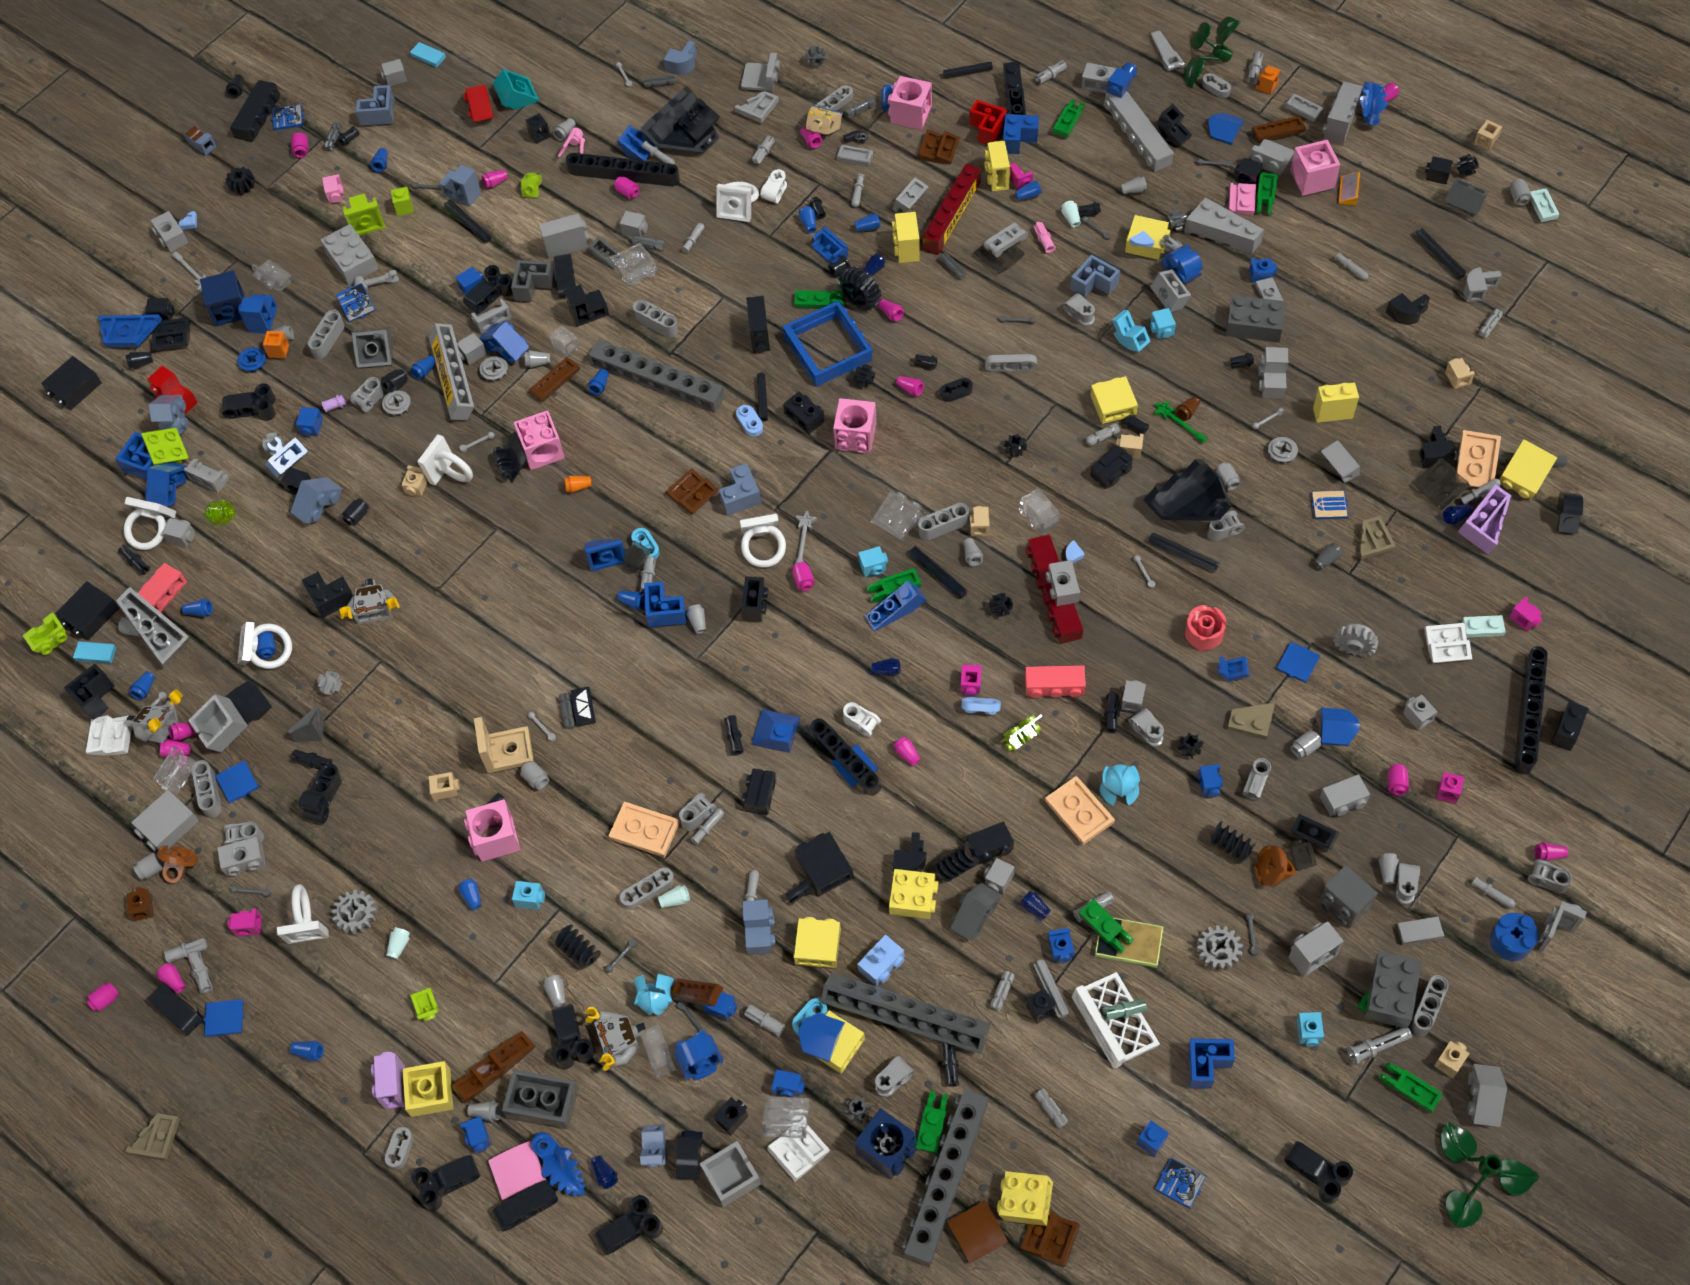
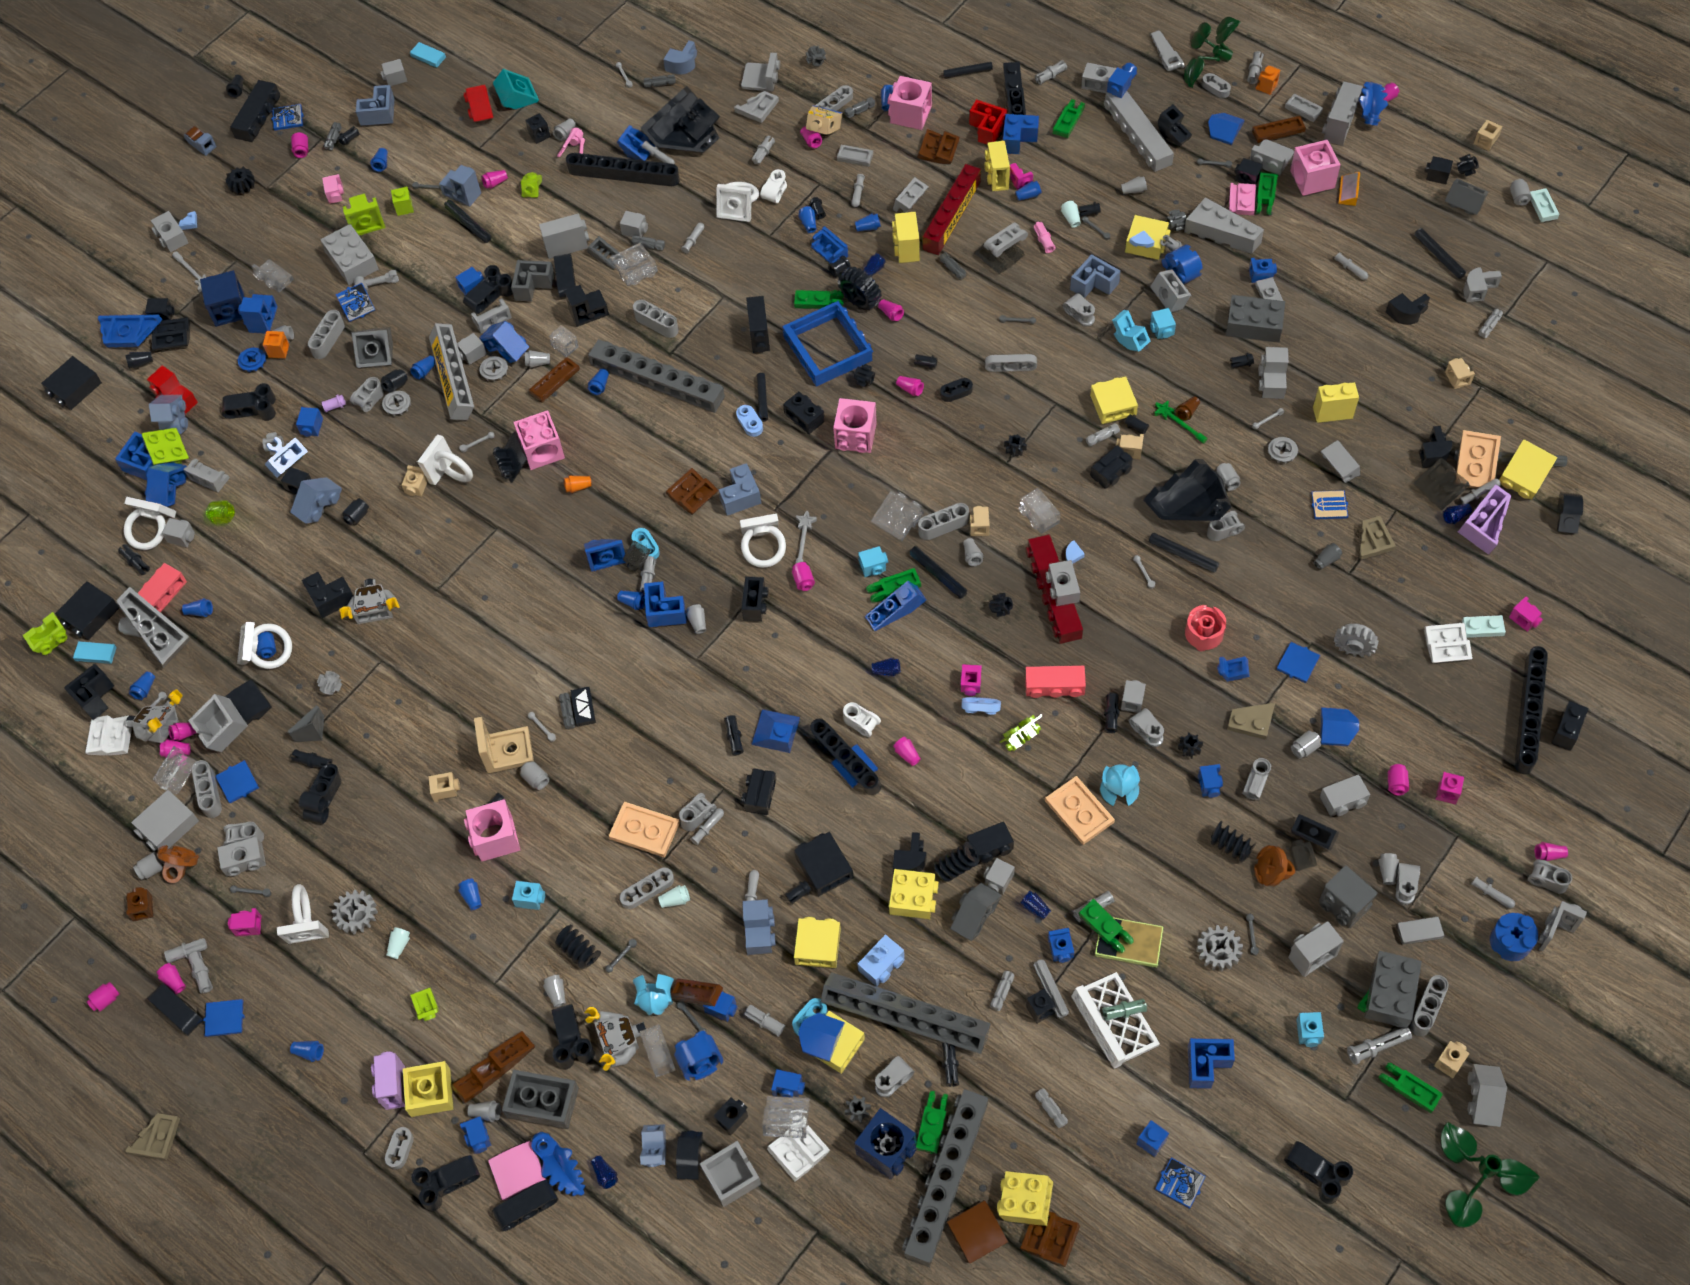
(626, 187): dark pink brick -> none
(628, 1227): black piece -> none
(857, 135): black arm -> none
(1419, 712): light grey brick -> none

